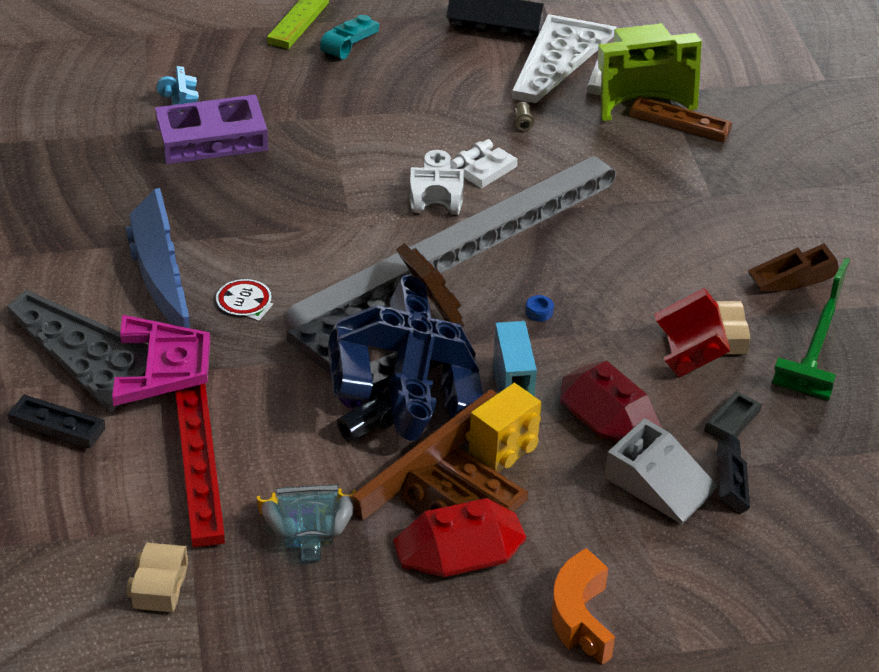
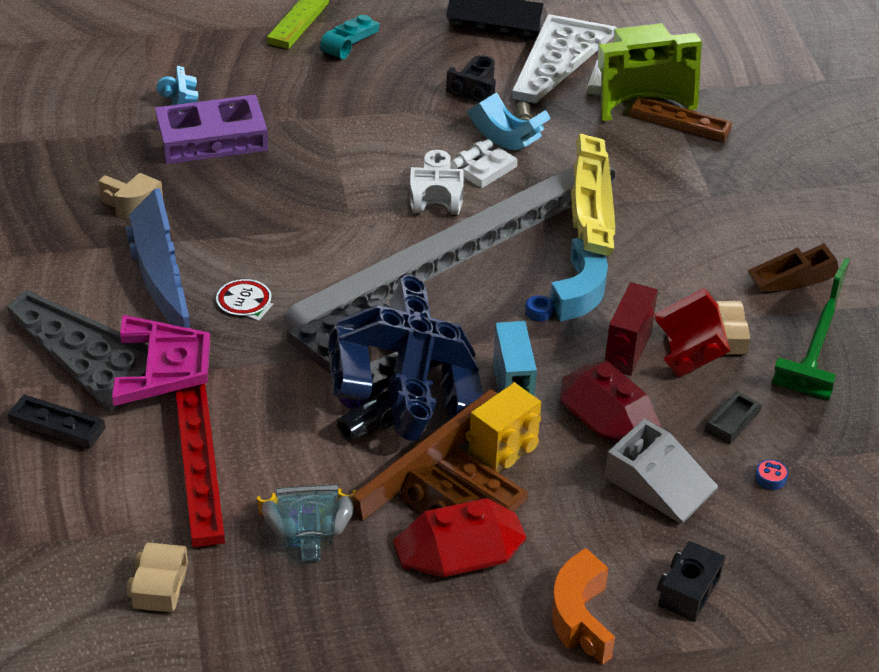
(126, 196): none -> tan brick
(437, 292): reddish brown plate -> none
(475, 80): none -> black pin
(502, 127): none -> medium azure arch
(585, 291): none -> medium azure arch
(593, 196): none -> light yellow piece
(631, 327): none -> dark red brick
(690, 581): none -> black brick
(733, 475): black hinge -> none
(771, 474): none -> tile

